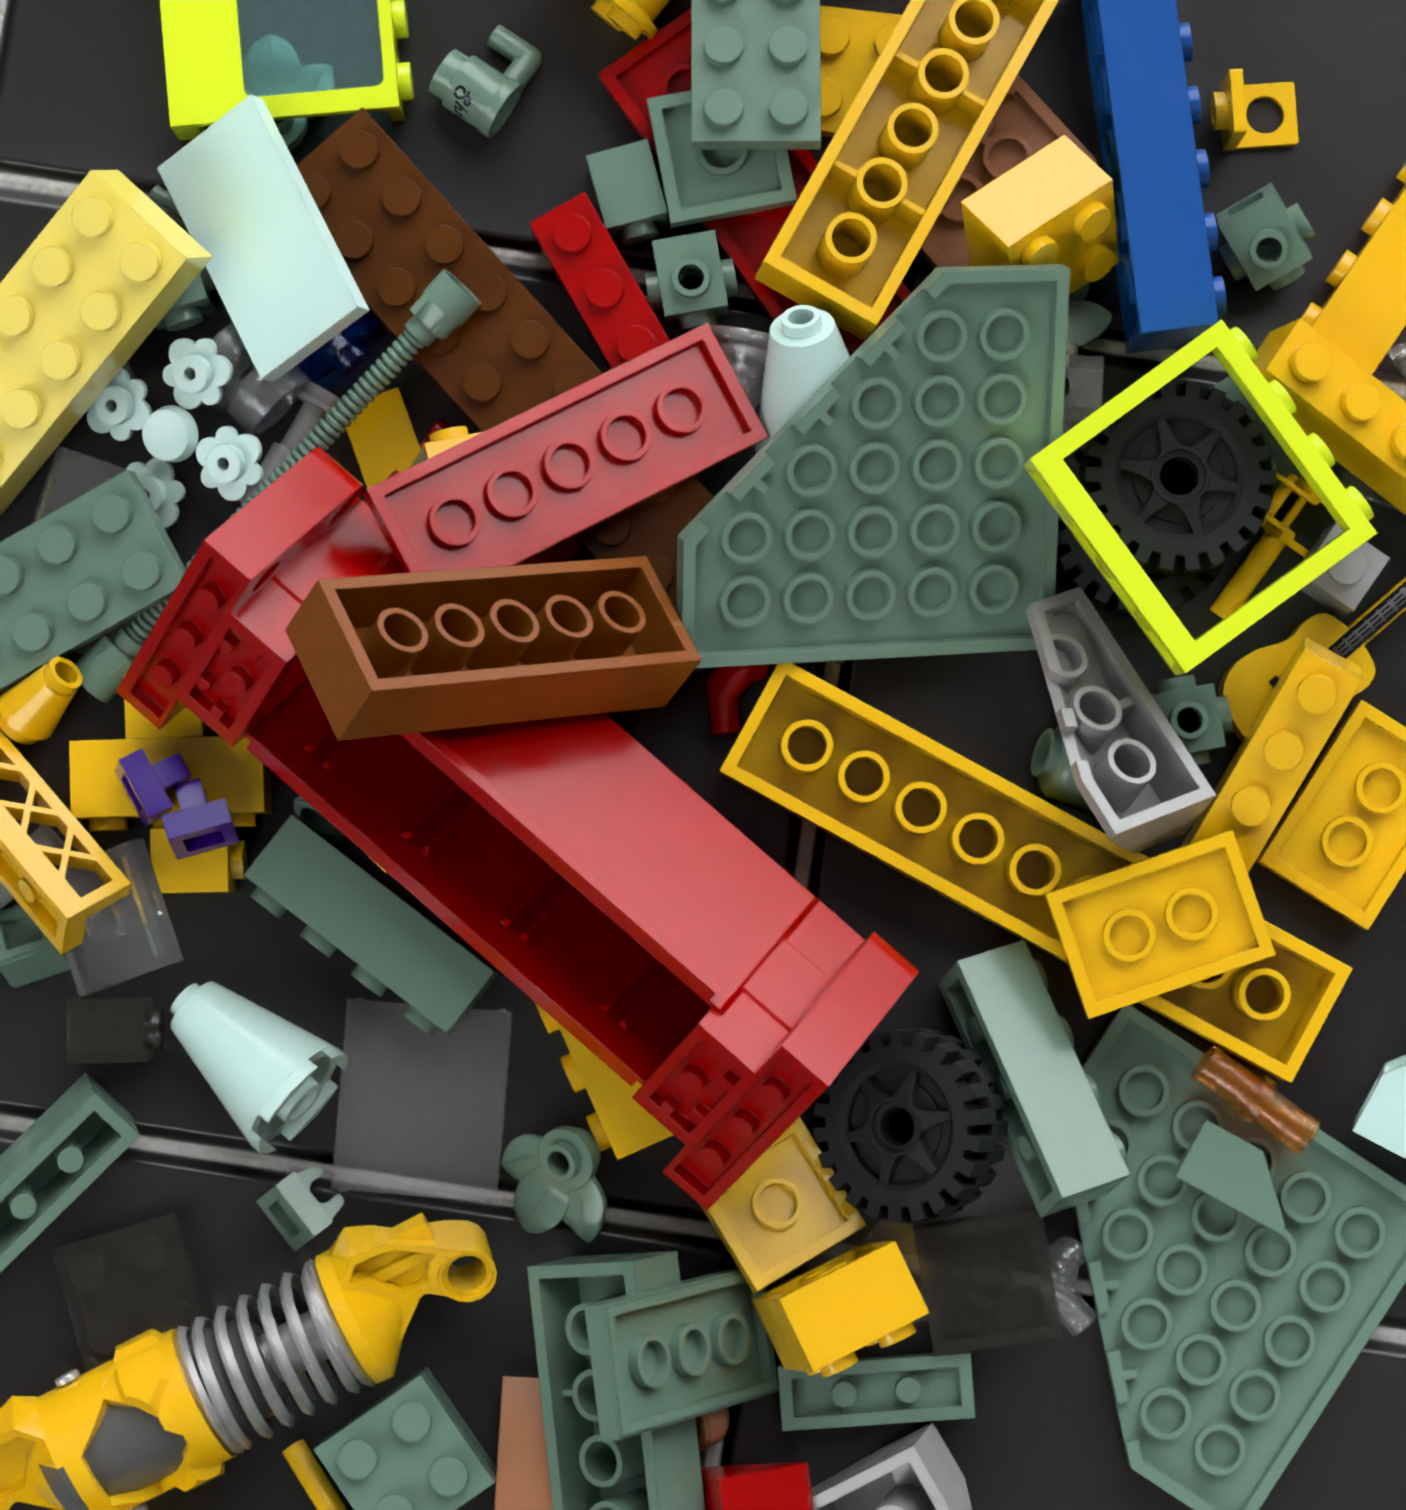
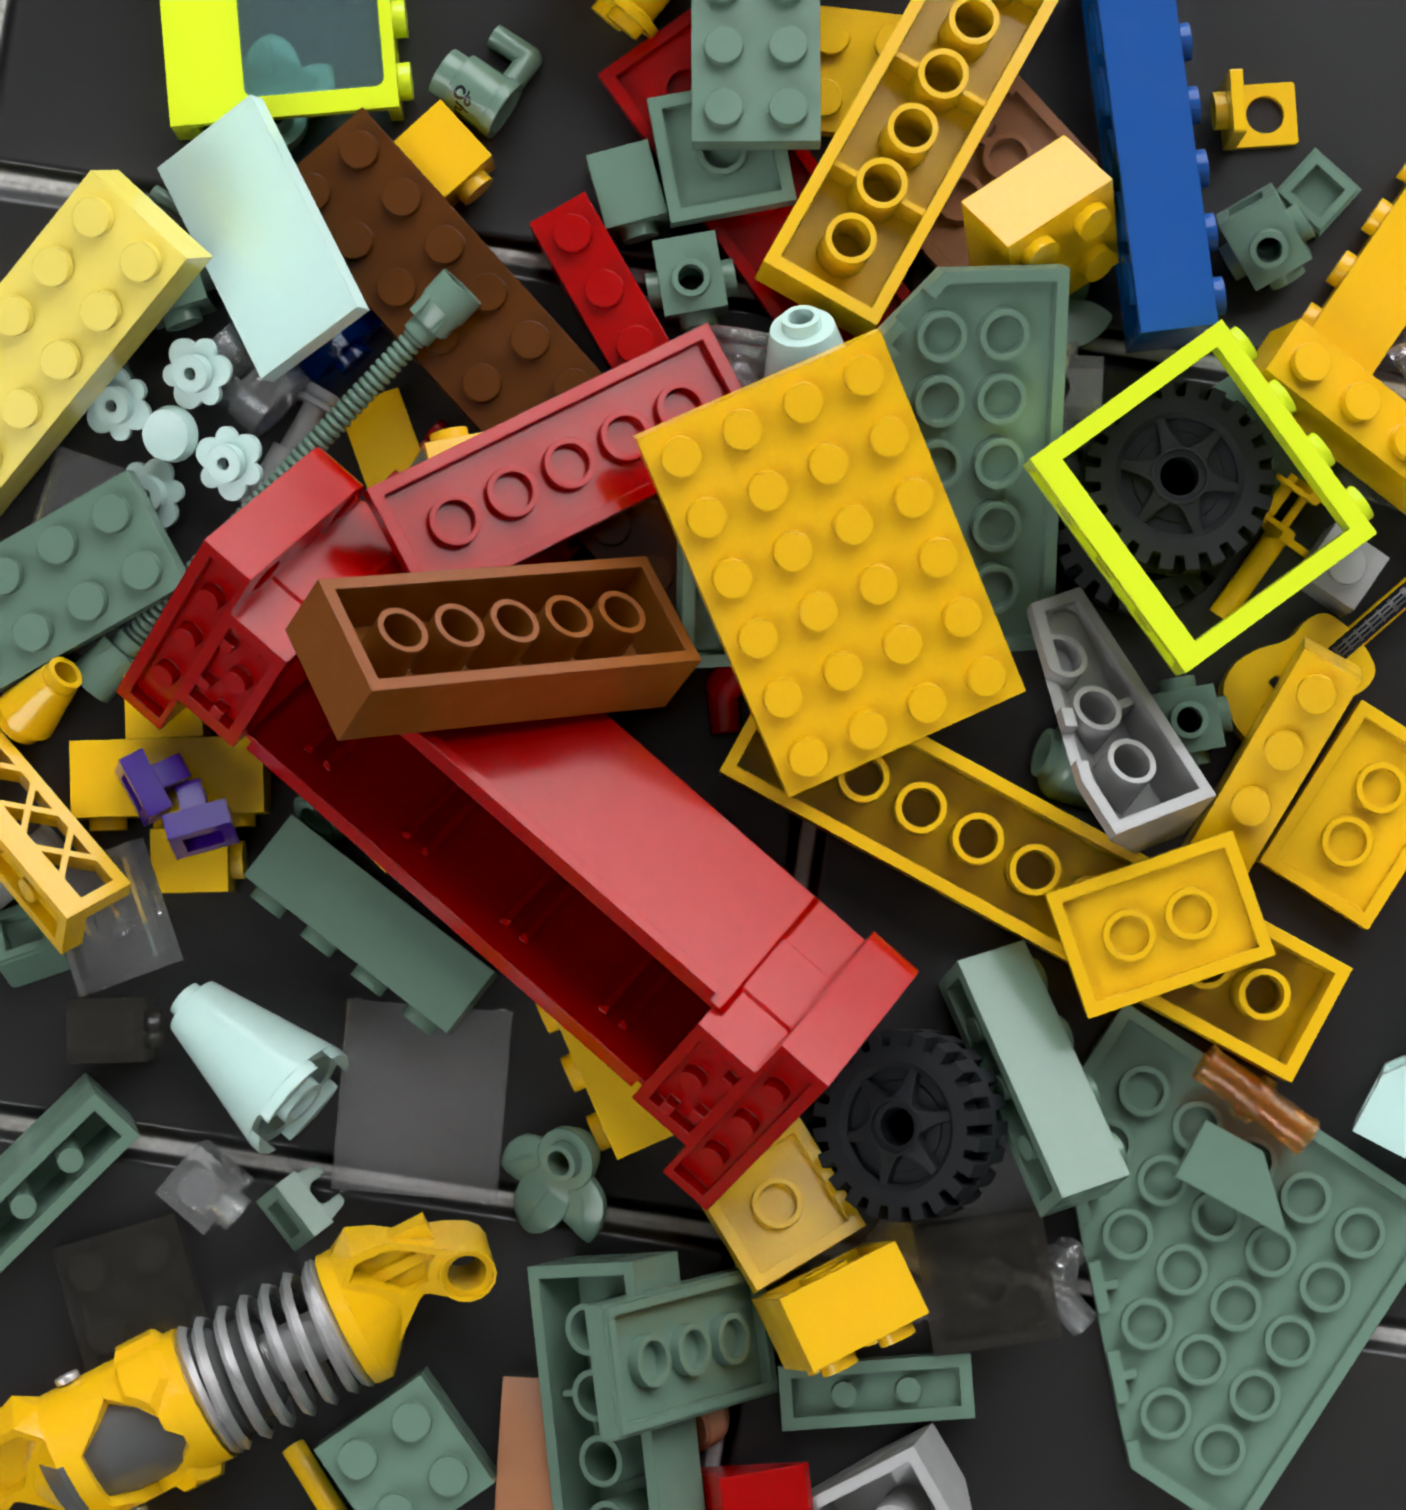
(207, 1188): none -> clear brick
(448, 155): none -> yellow brick
(830, 562): none -> yellow plate
(1319, 190): none -> sand green tile

